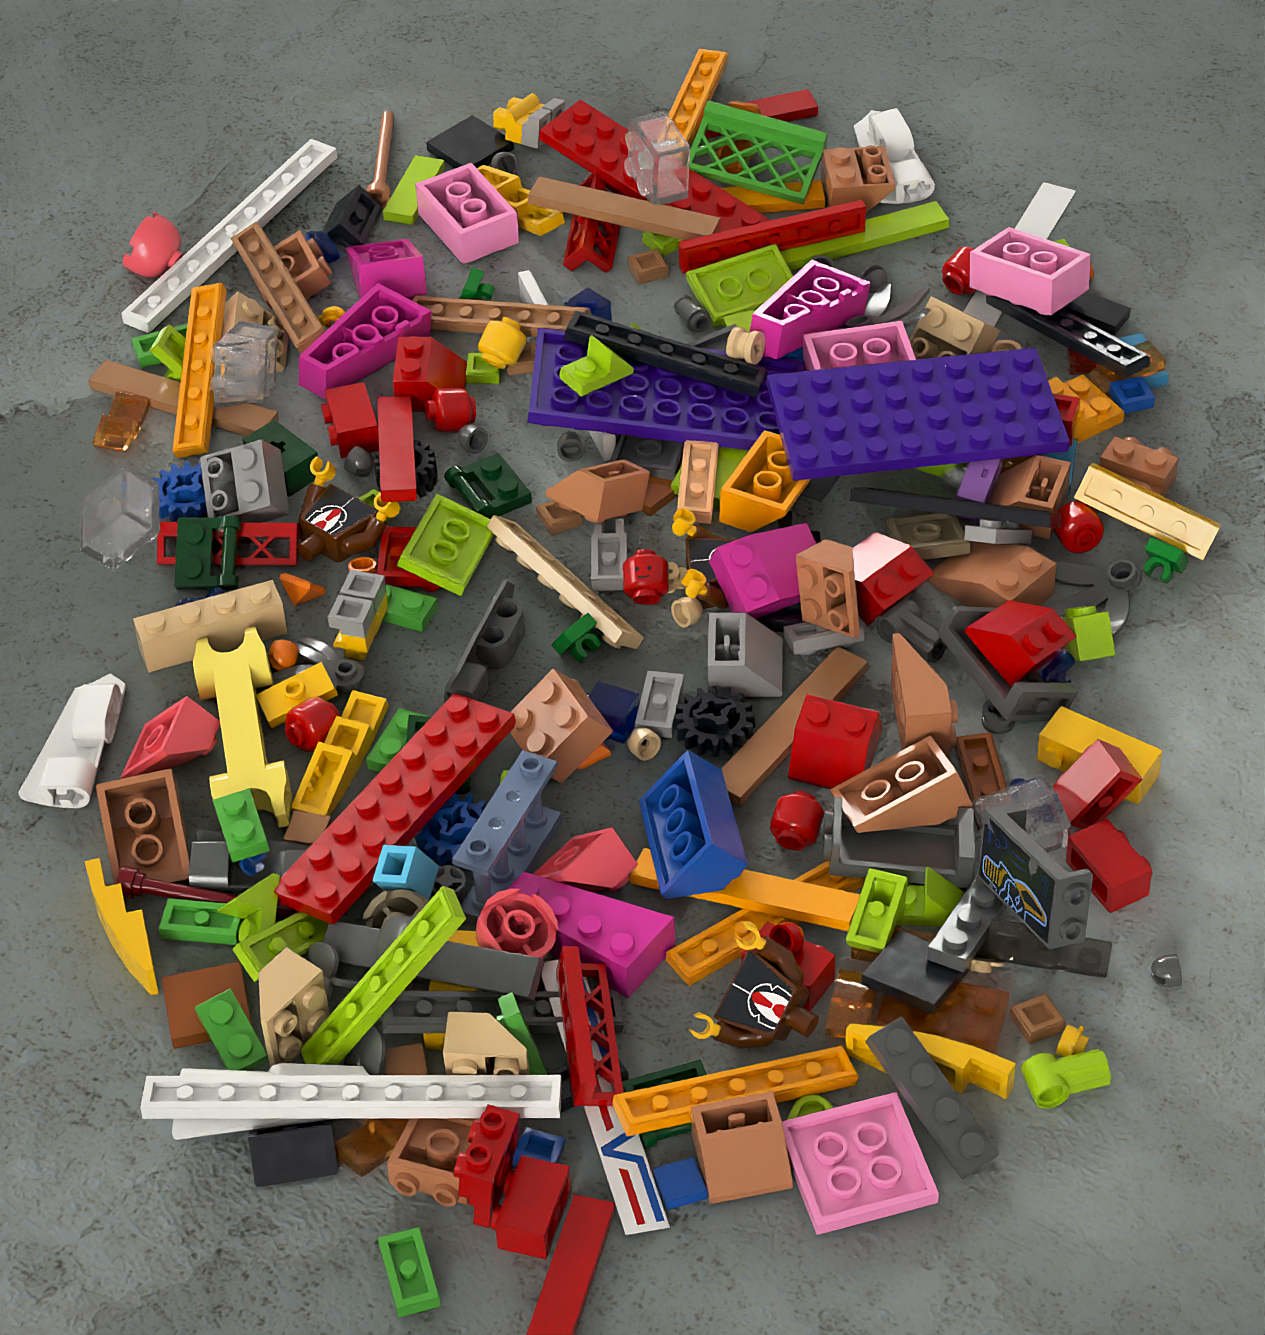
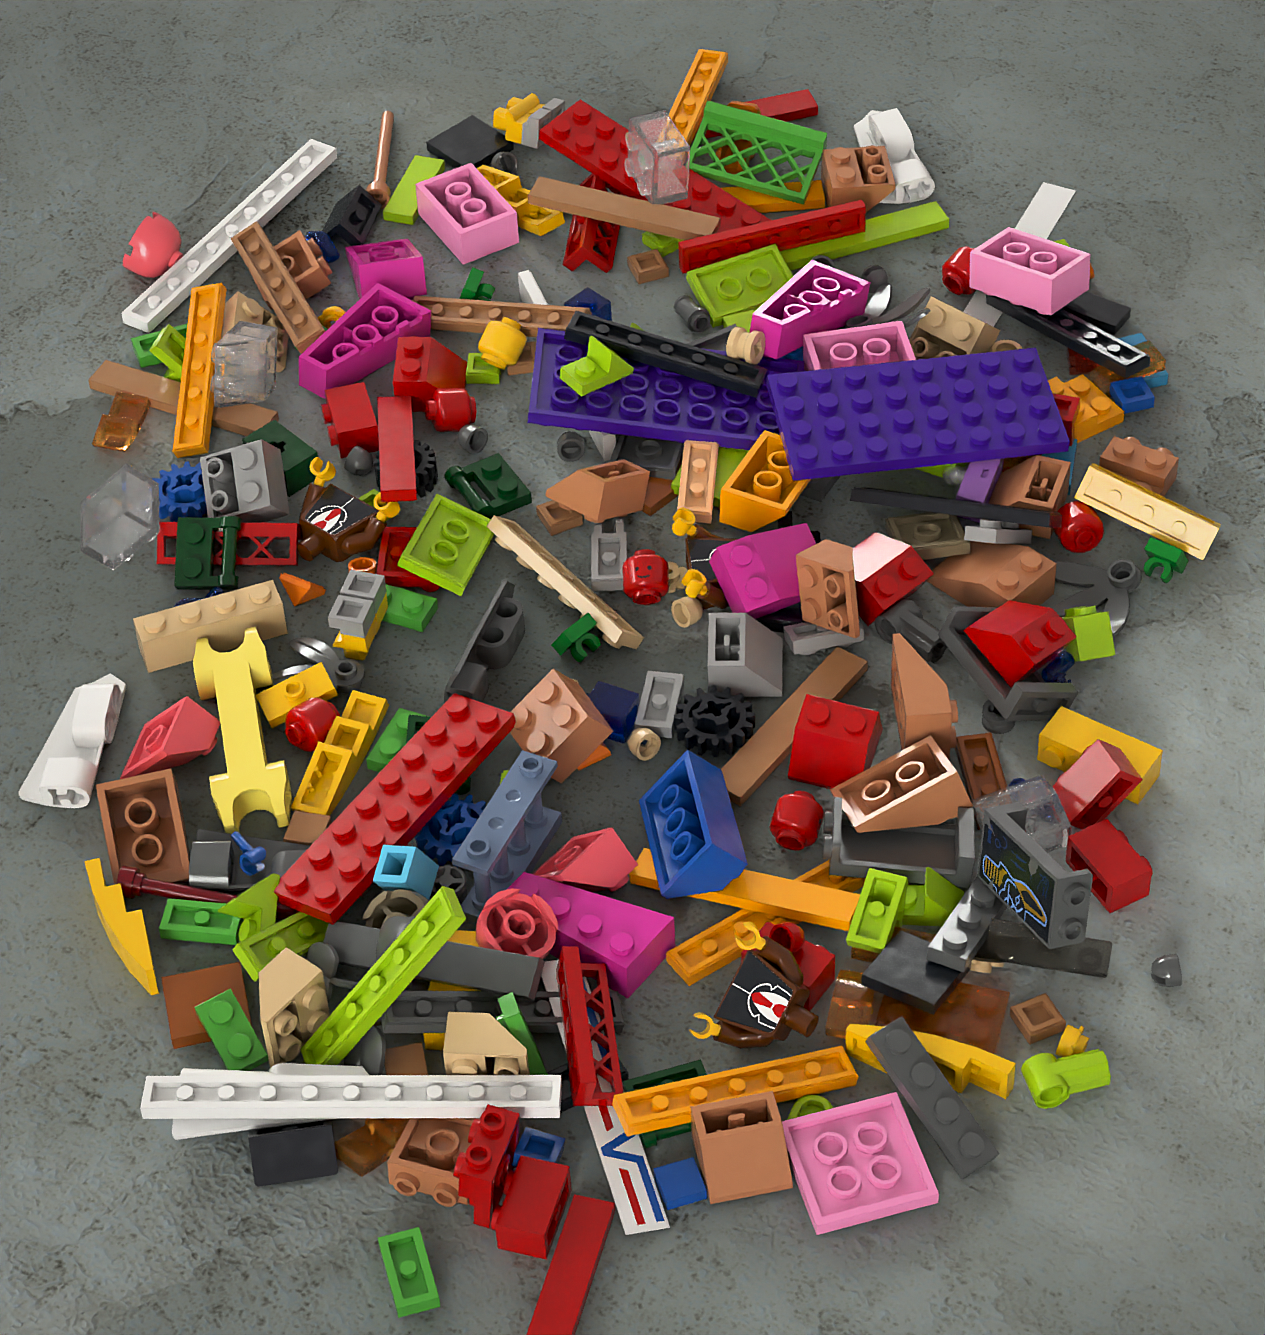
(241, 825): bright green plate -> none
(283, 654): orange hinge -> none

